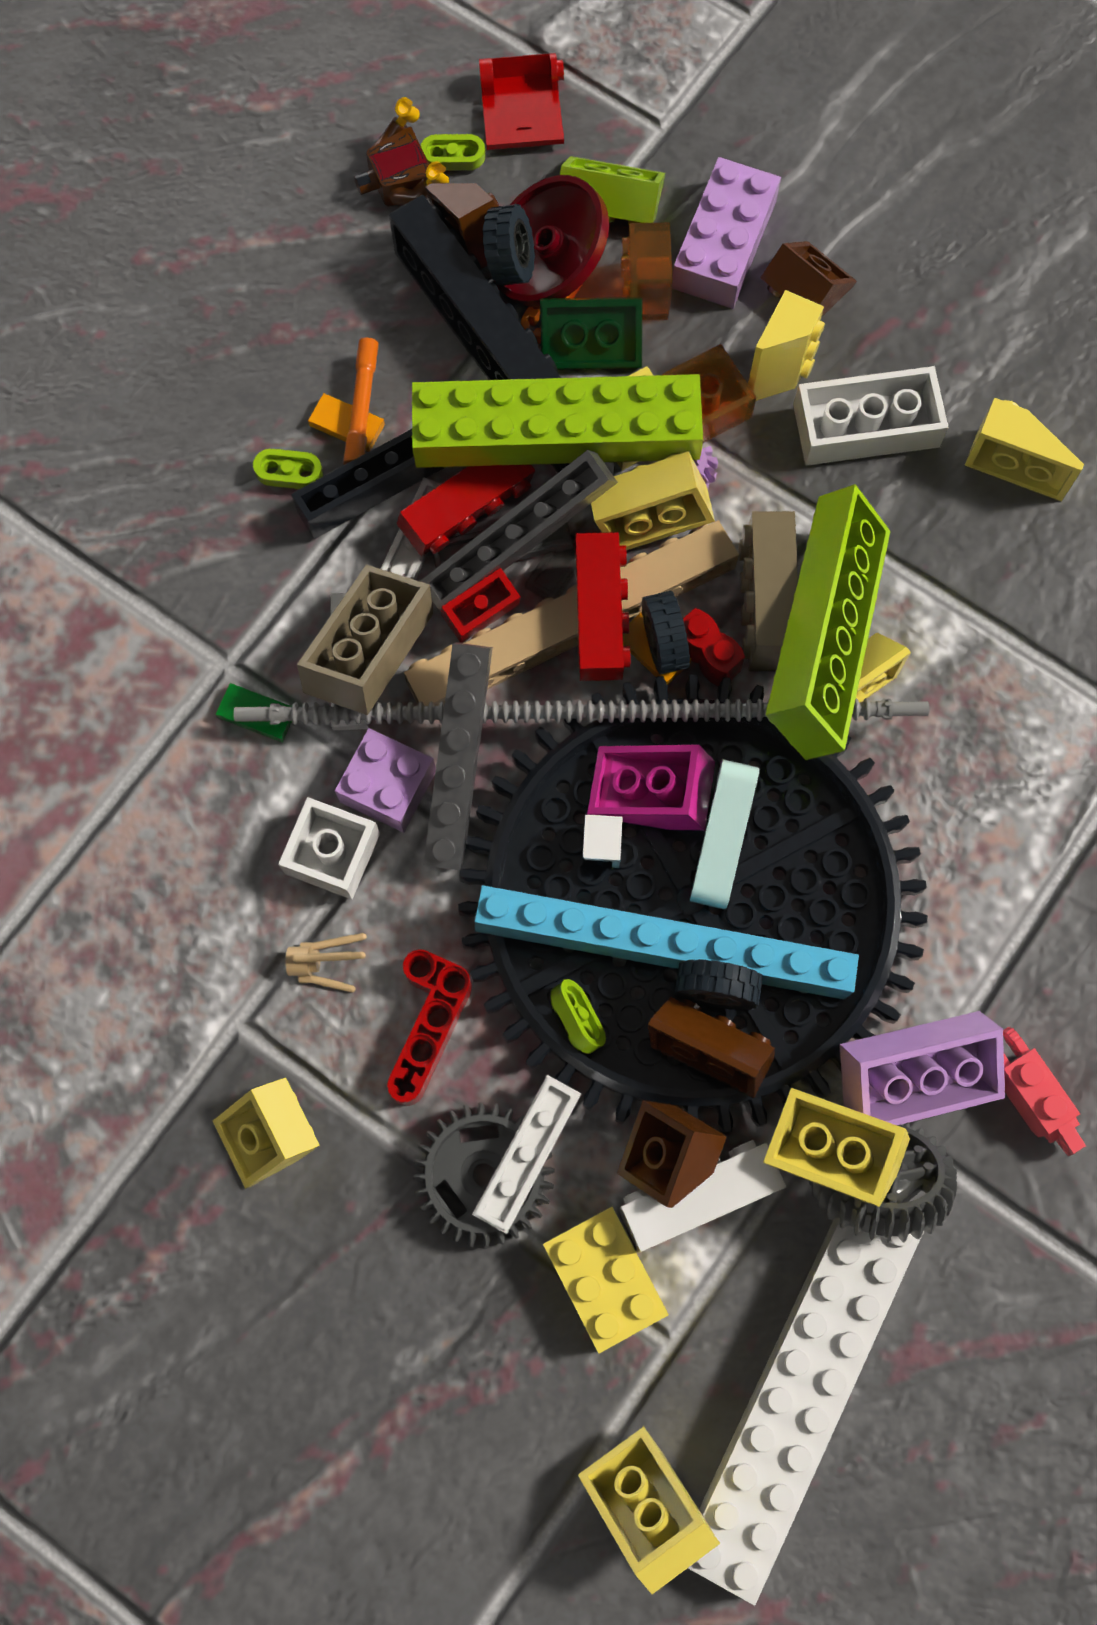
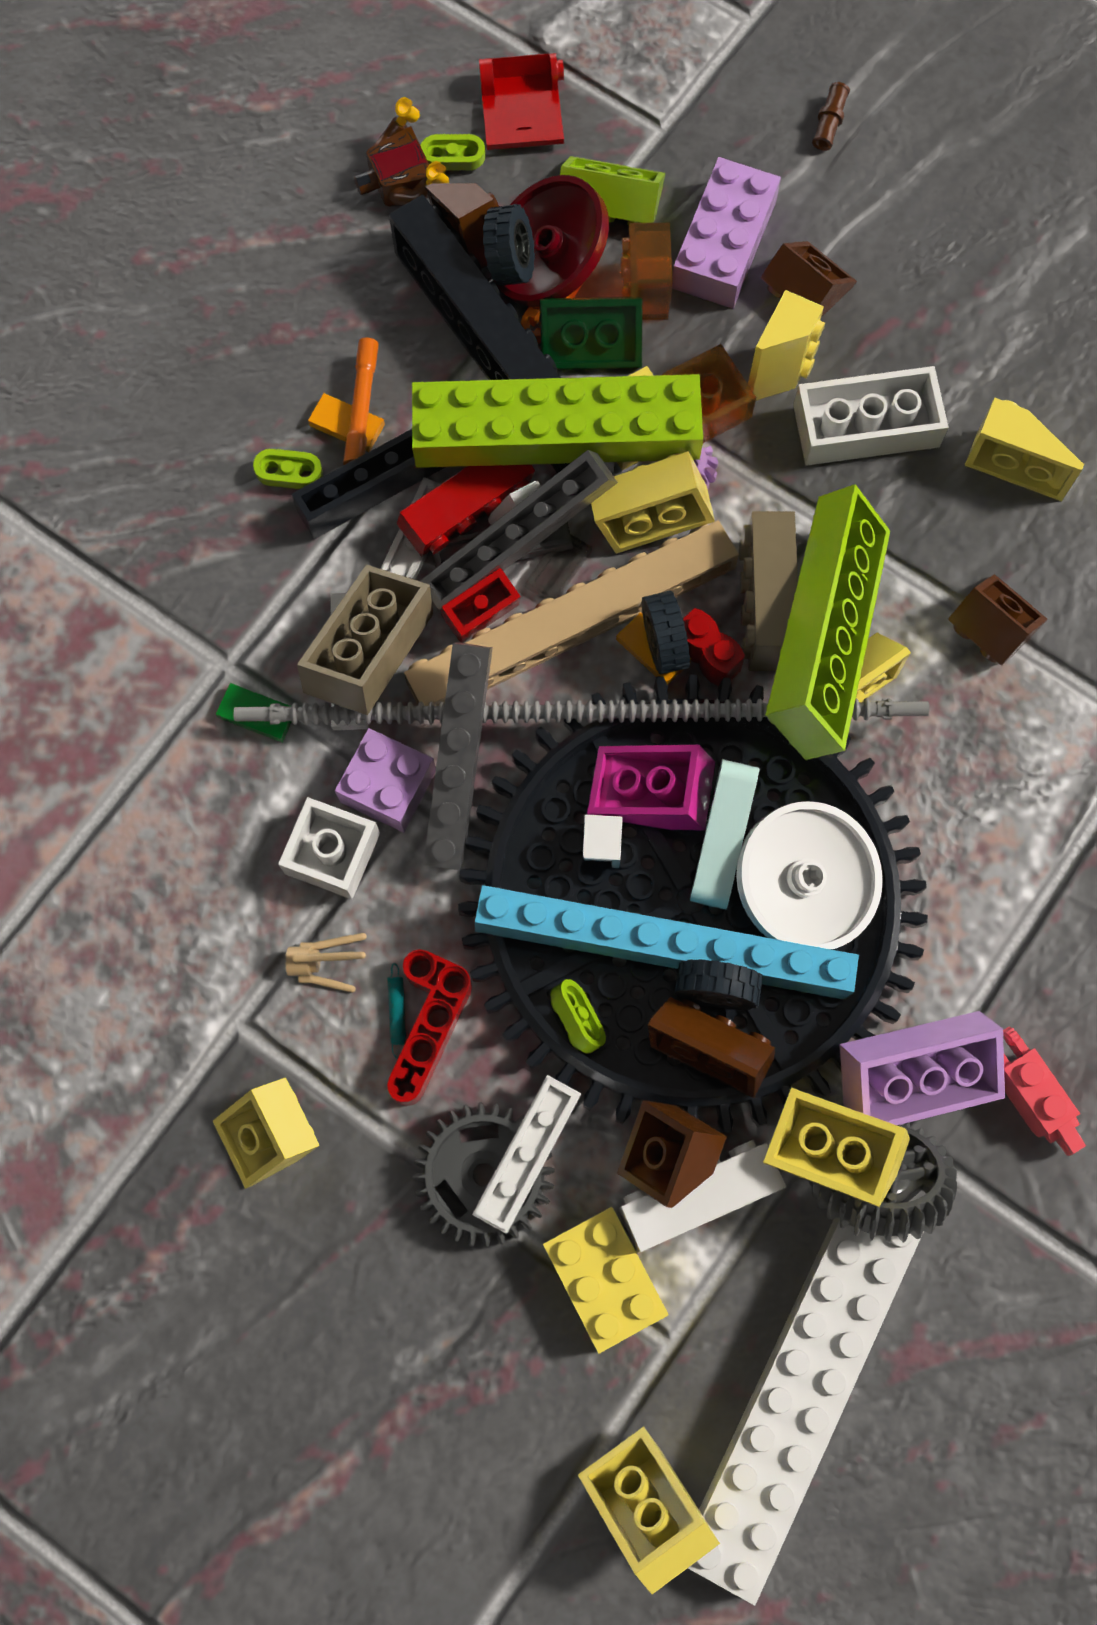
(396, 1009): none -> teal piece
(512, 500): none -> white tile
(600, 606): red brick -> none
(809, 875): none -> white dish
(830, 116): none -> reddish brown pin
(996, 619): none -> reddish brown slope

